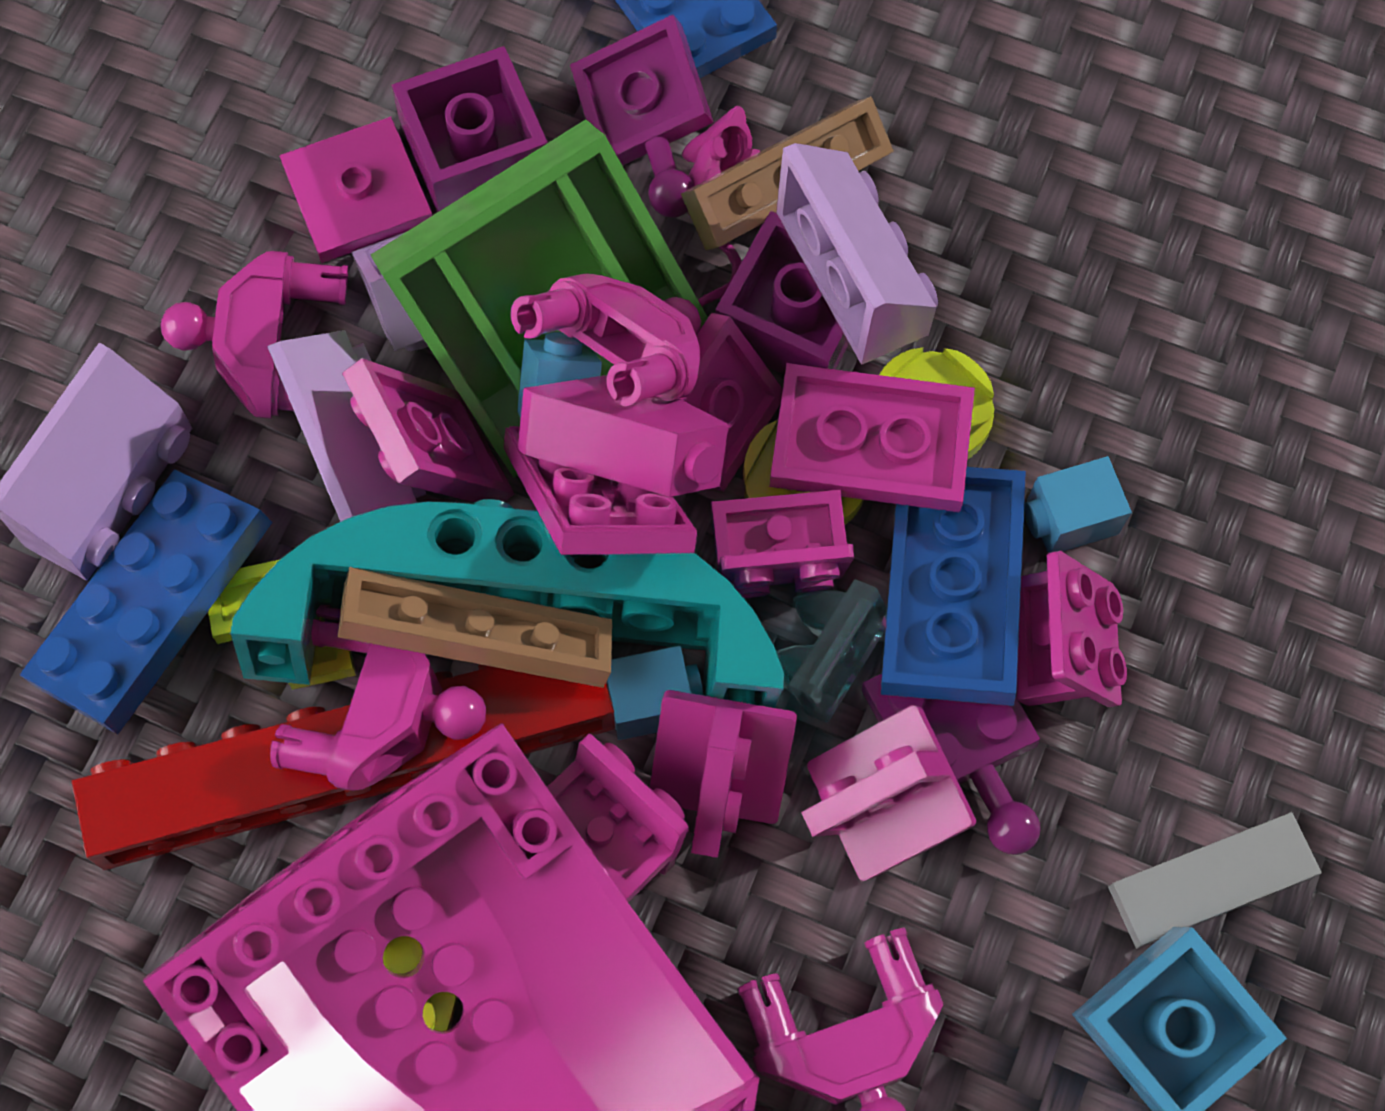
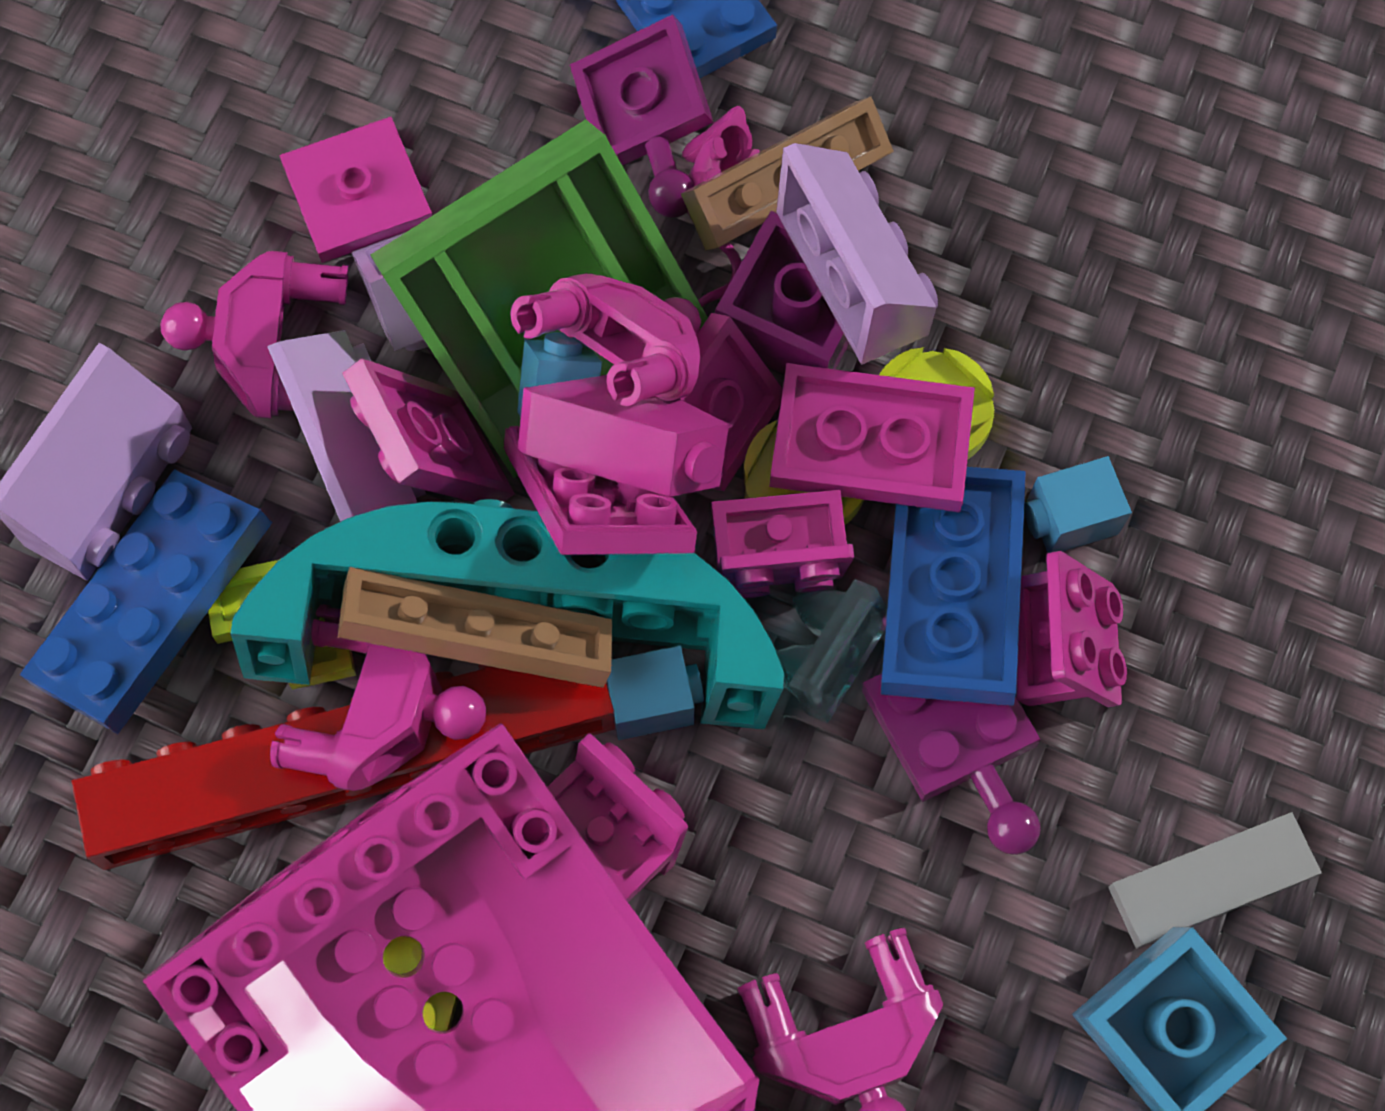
(467, 123): magenta brick -> none
(722, 762): dark pink bracket -> none
(888, 794): bracket -> none

